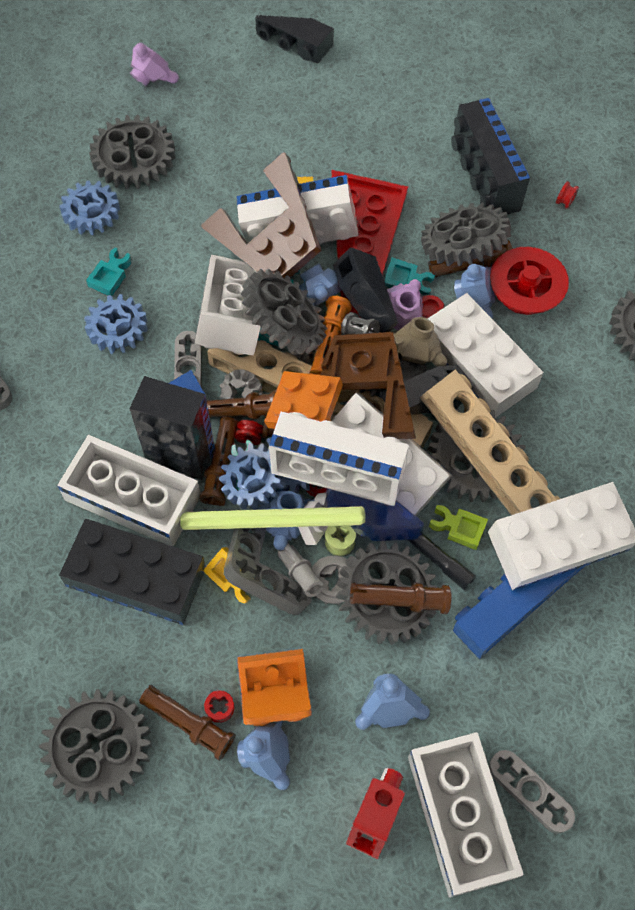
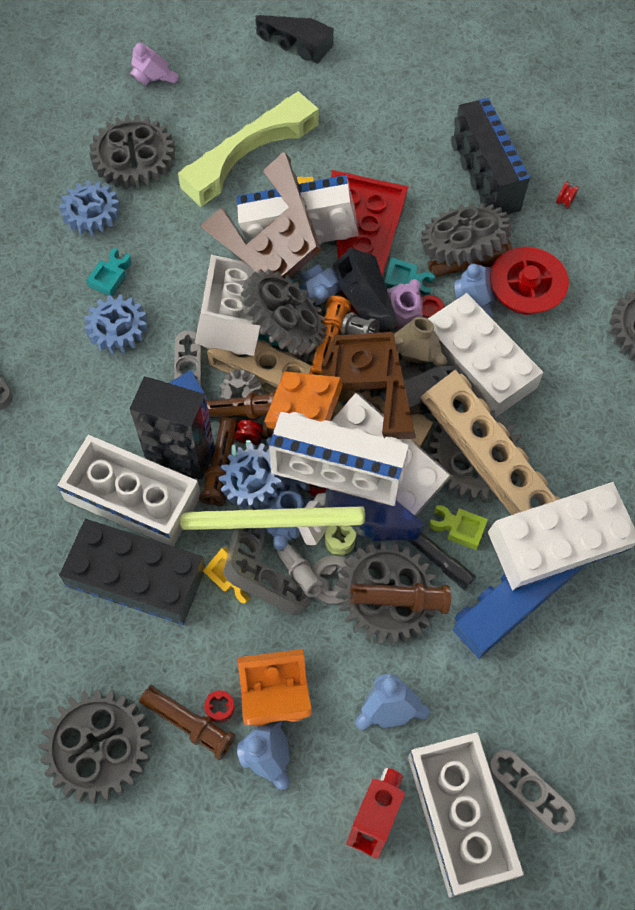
(287, 120): none -> yellowish green arch

